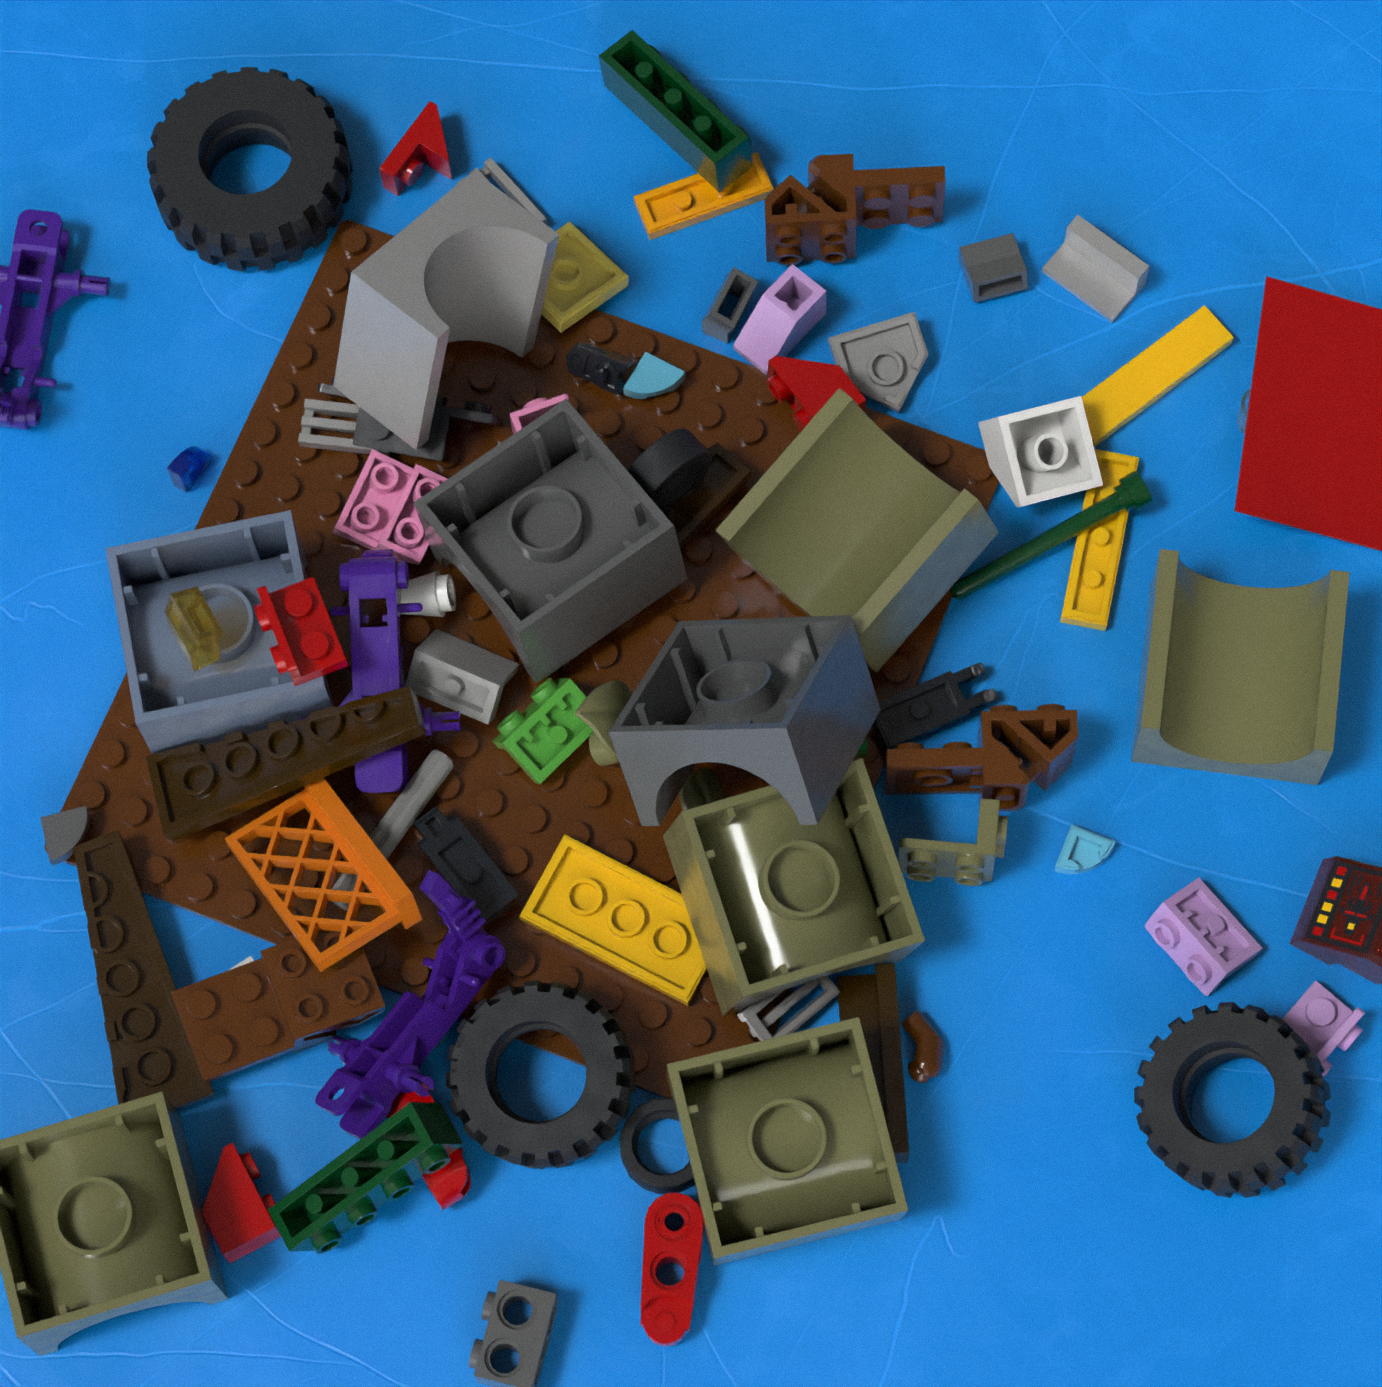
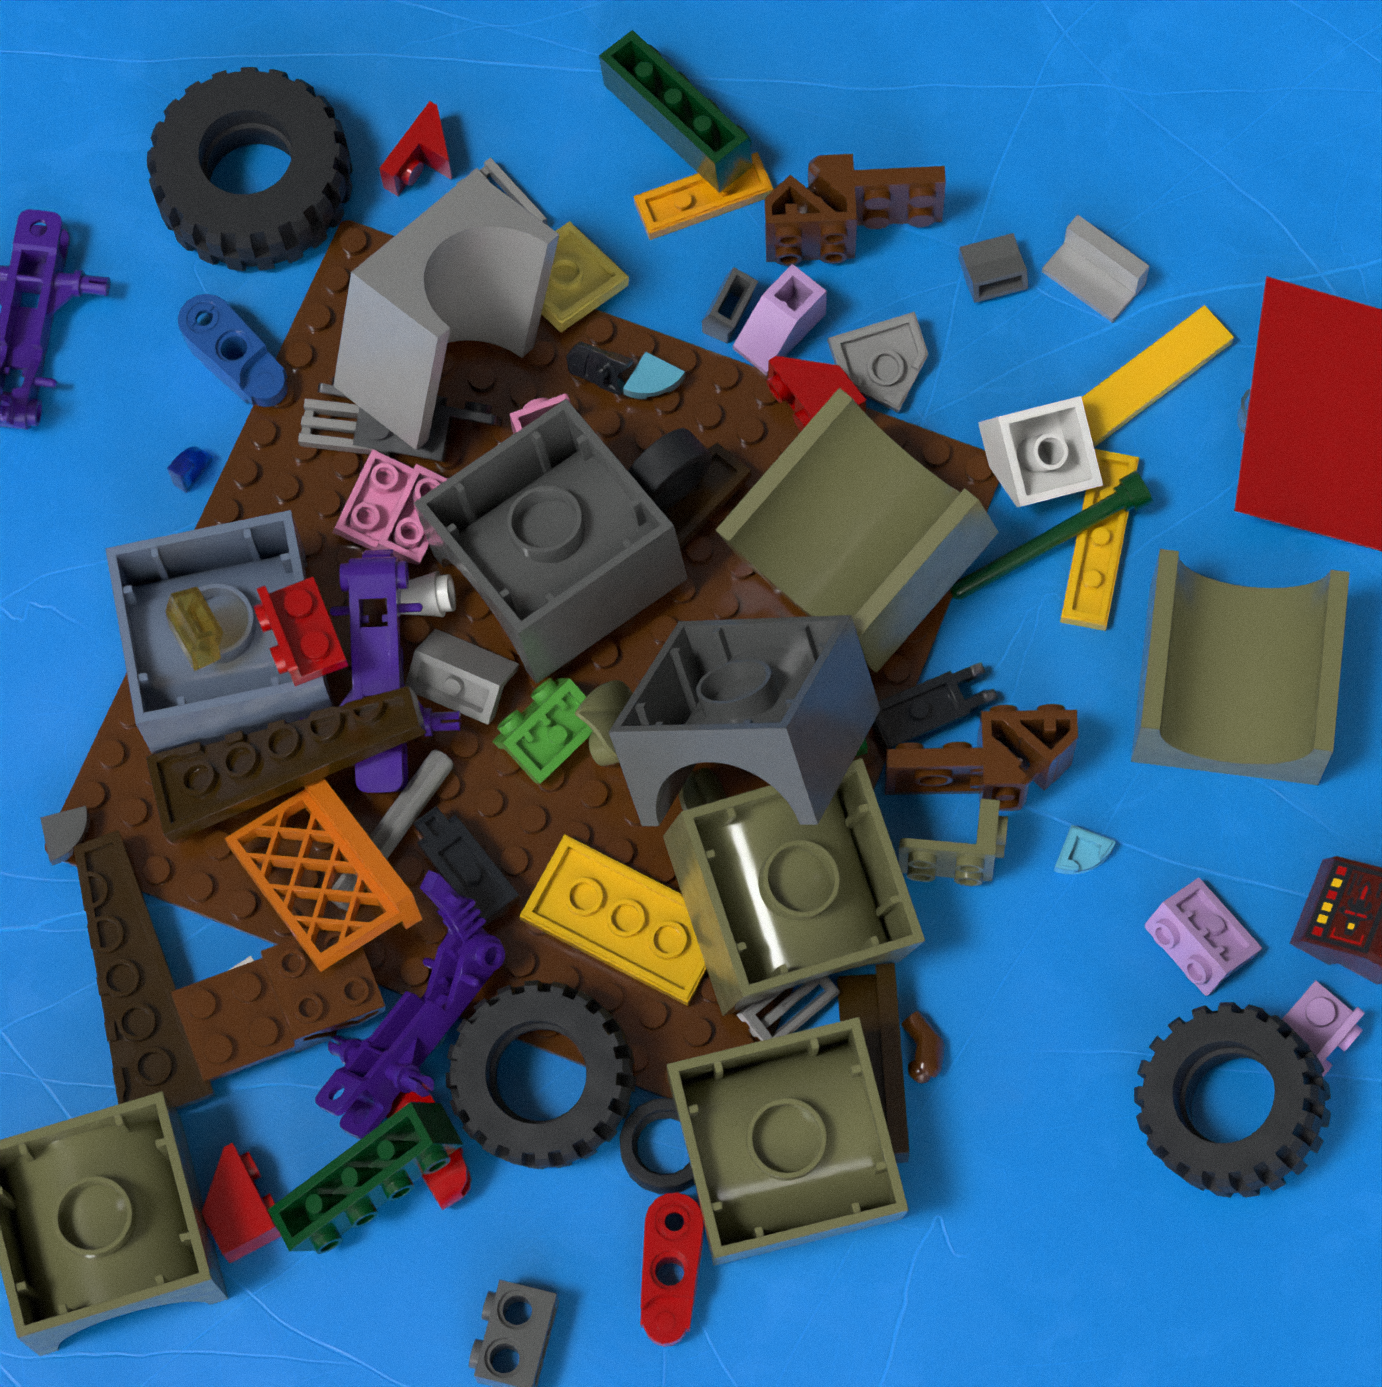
(254, 376): none -> blue piece

